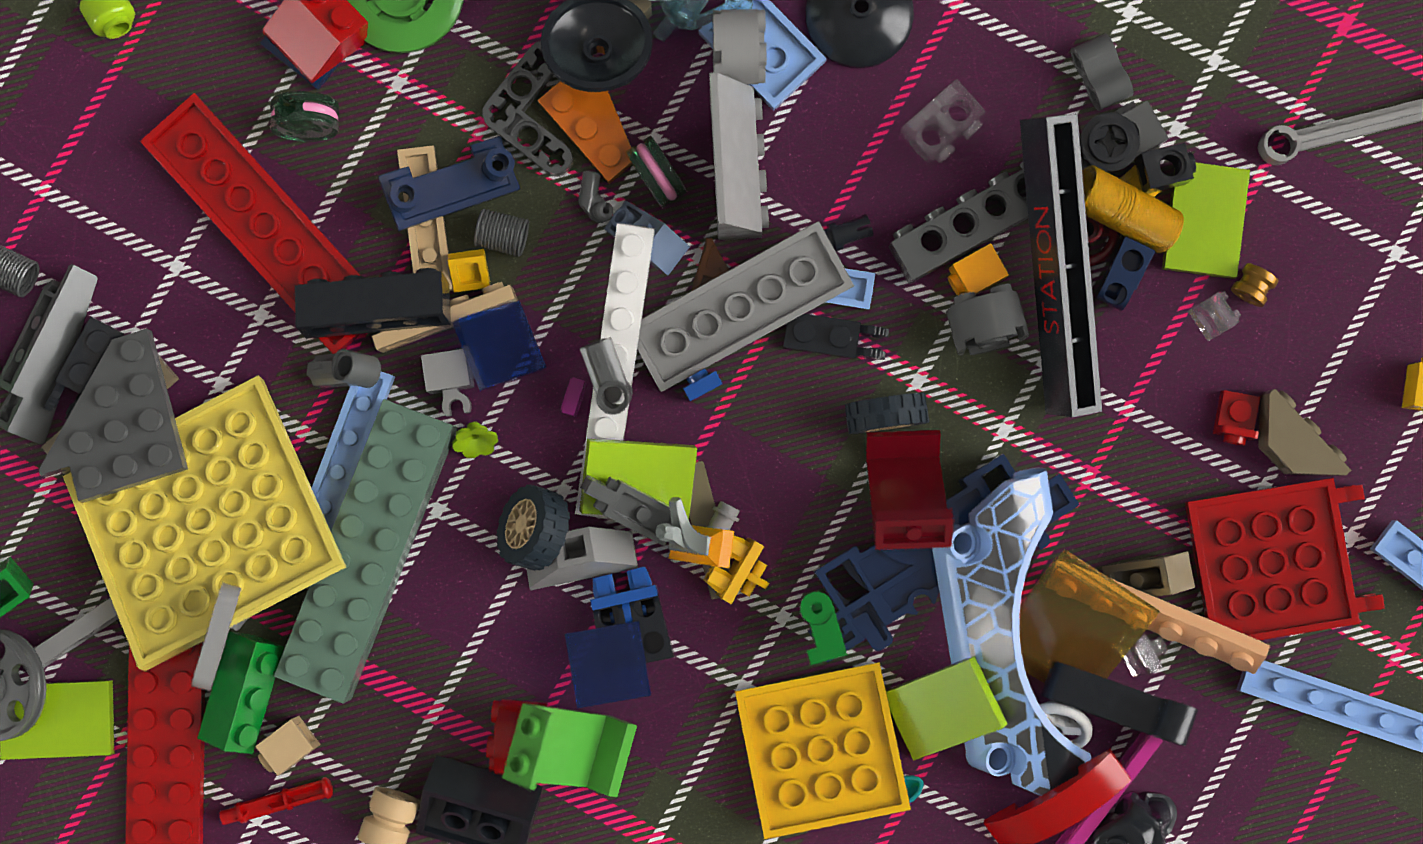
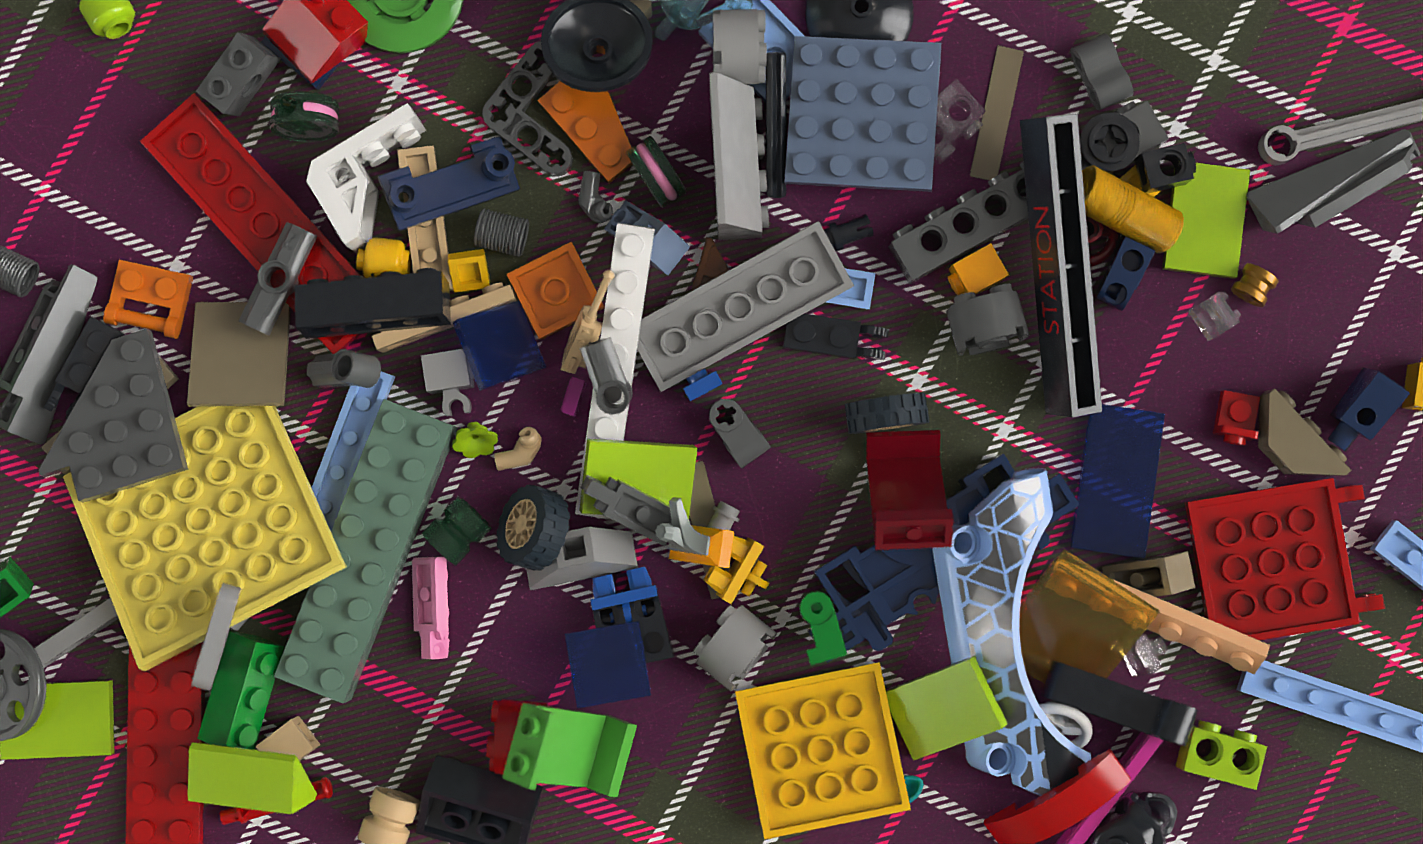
(152, 287): none -> orange plate
(235, 362): none -> dark tan piece
(238, 74): none -> dark grey brick
(248, 779): none -> lime slope
(288, 255): none -> dark grey piece
(353, 203): none -> white bracket
(383, 256): none -> yellow head
(431, 605): none -> bright pink hinge
(457, 530): none -> clear green wheel
(523, 452): none -> tan arm
(553, 290): none -> orange plate
(585, 329): none -> tan piece
(734, 646): none -> light grey brick
(741, 437): none -> dark grey piece
(776, 124): none -> black axle
(863, 113): none -> sand blue plate
(997, 114): none -> dark tan sticker
(1117, 481): none -> clear blue tile
(1219, 761): none -> lime brick
(1334, 184): none -> dark grey wedge
(1378, 399): none -> dark blue torso

